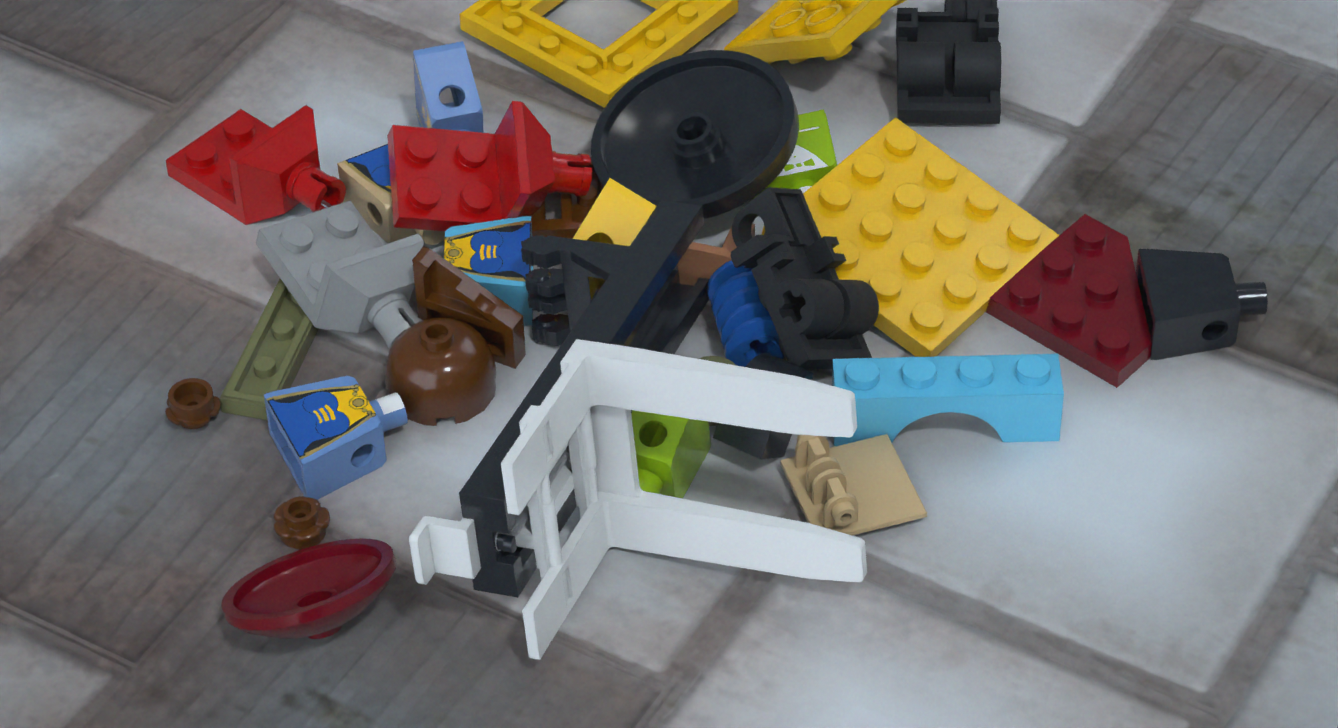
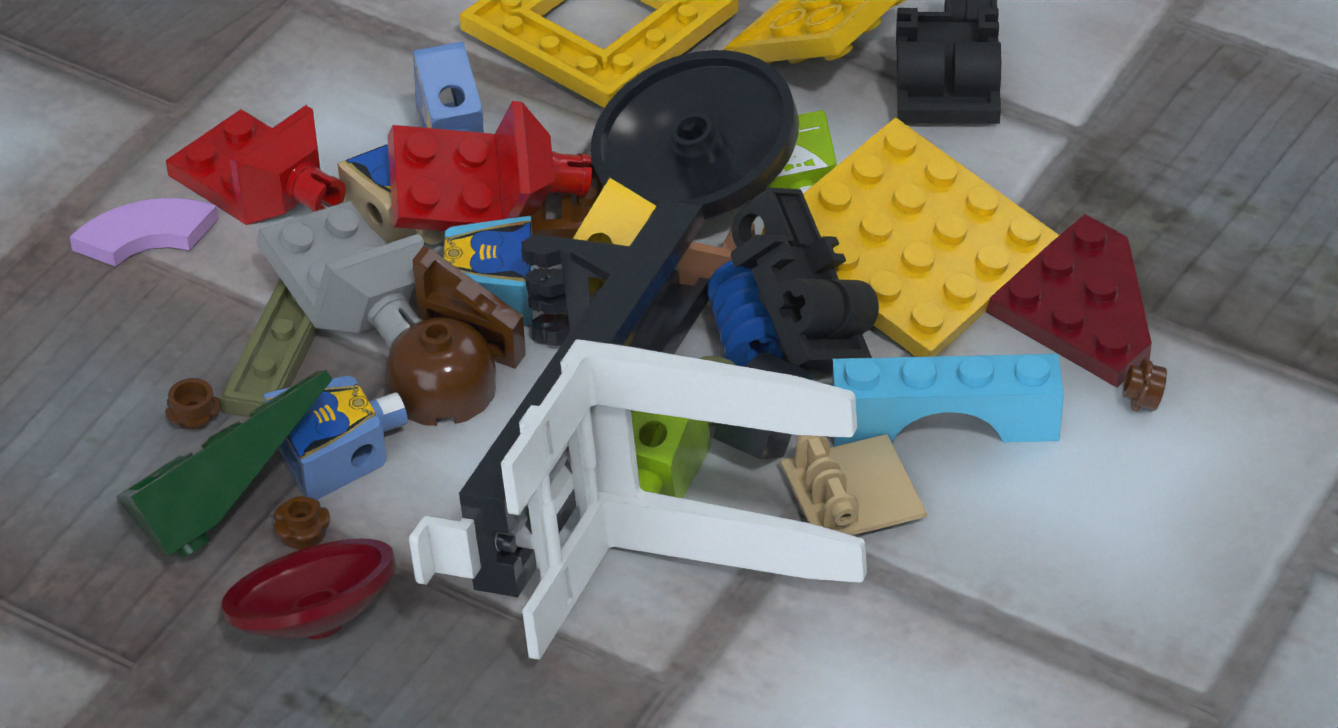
(144, 226): none -> lavender tile
(197, 490): none -> dark green wedge
(1145, 385): none -> reddish brown plate
(1193, 301): black torso -> none

